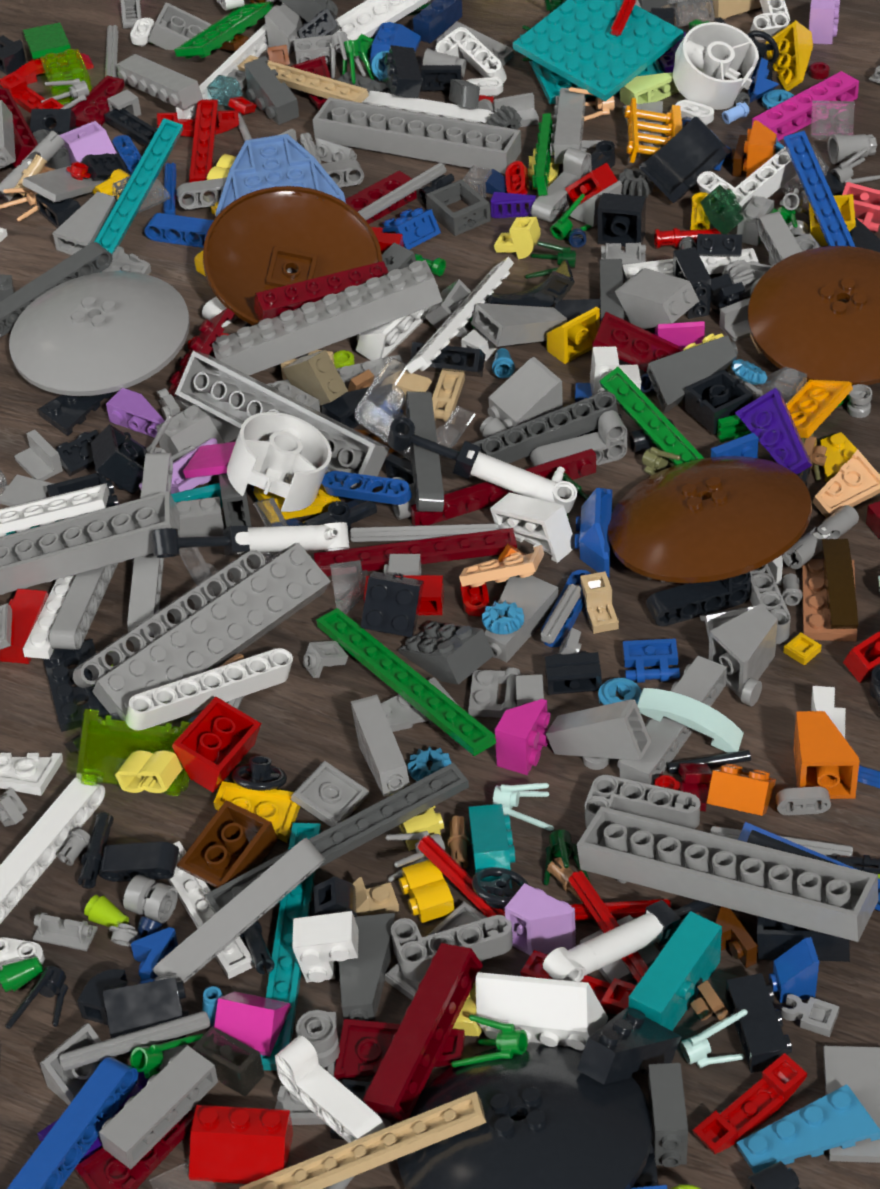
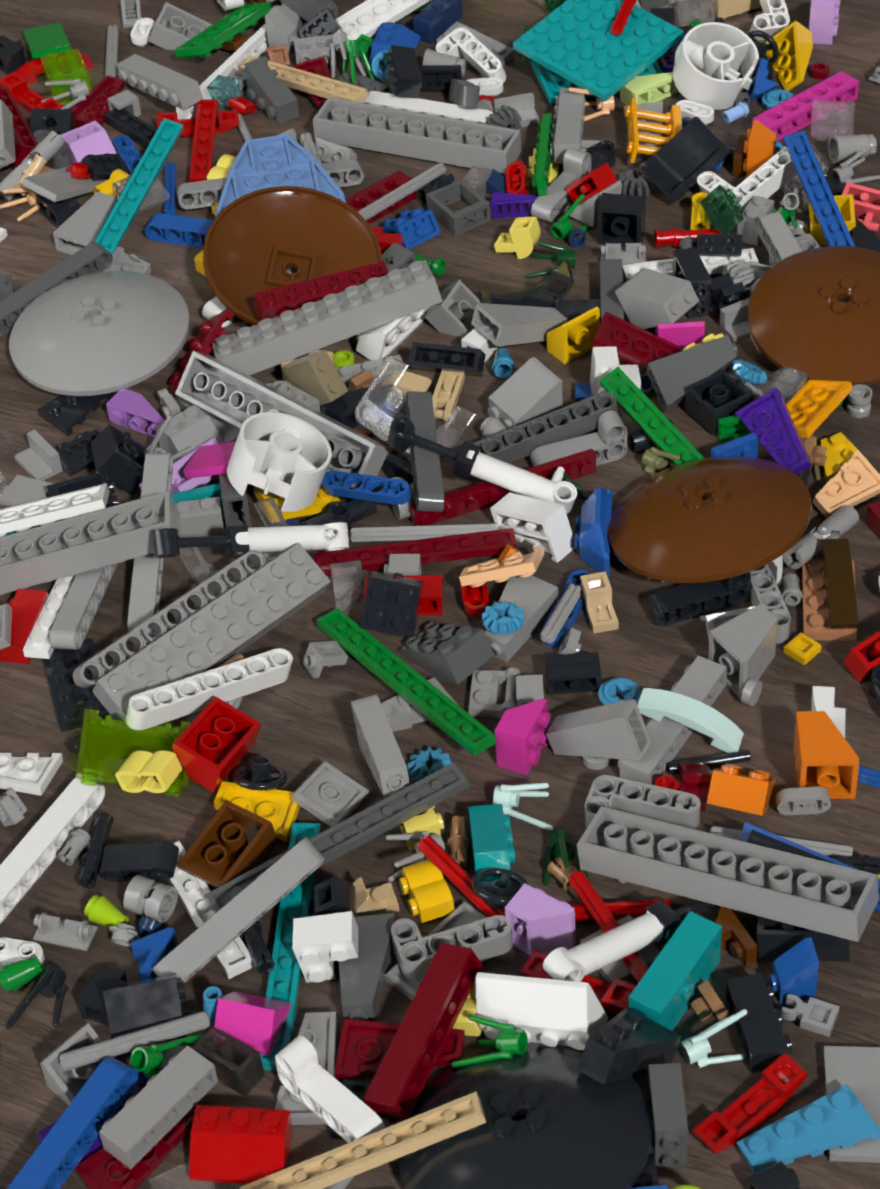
(321, 1032): light grey wheel -> none
(459, 317): white plate -> none
(651, 653): blue plate -> none

